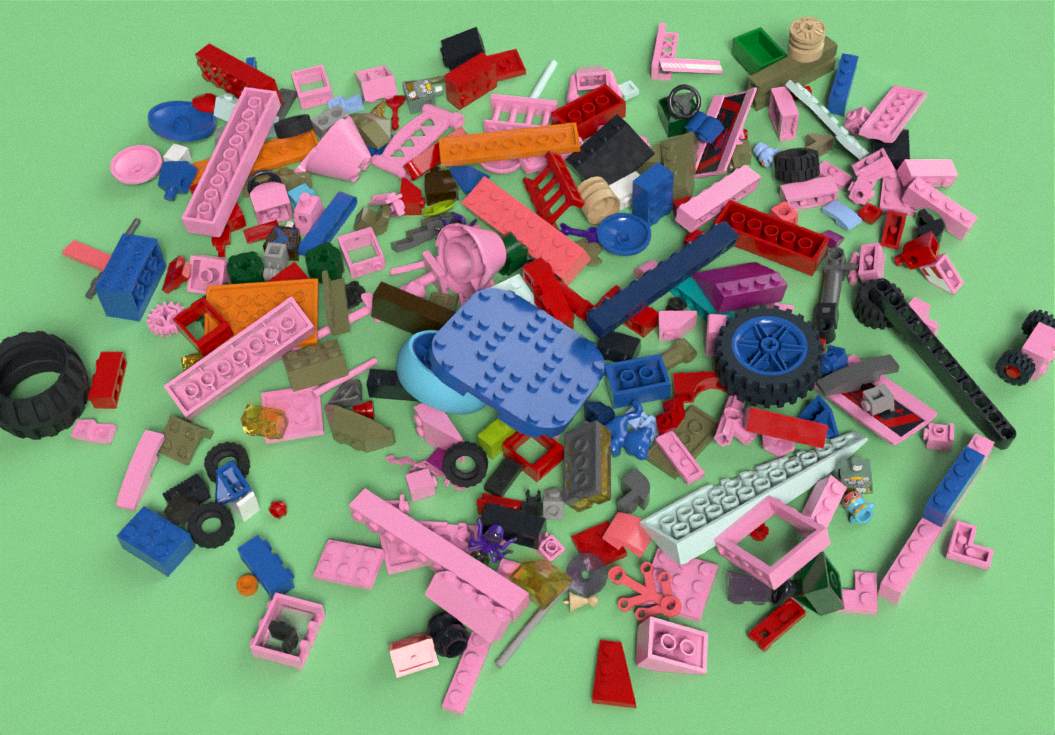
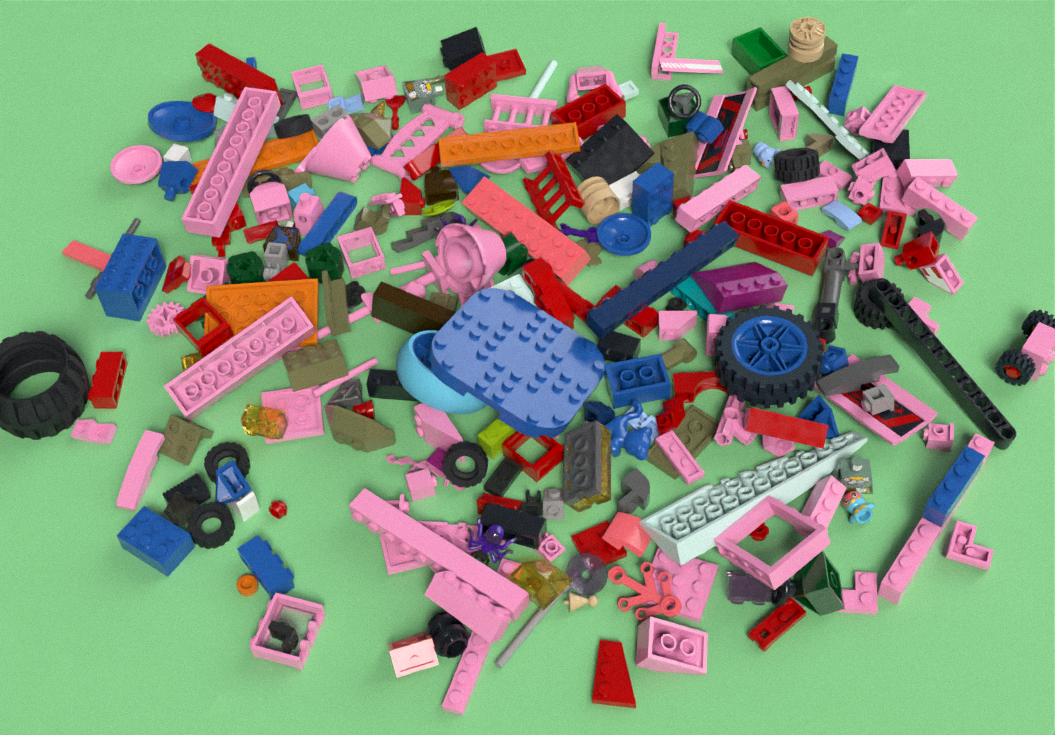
(349, 564): bright pink plate -> none

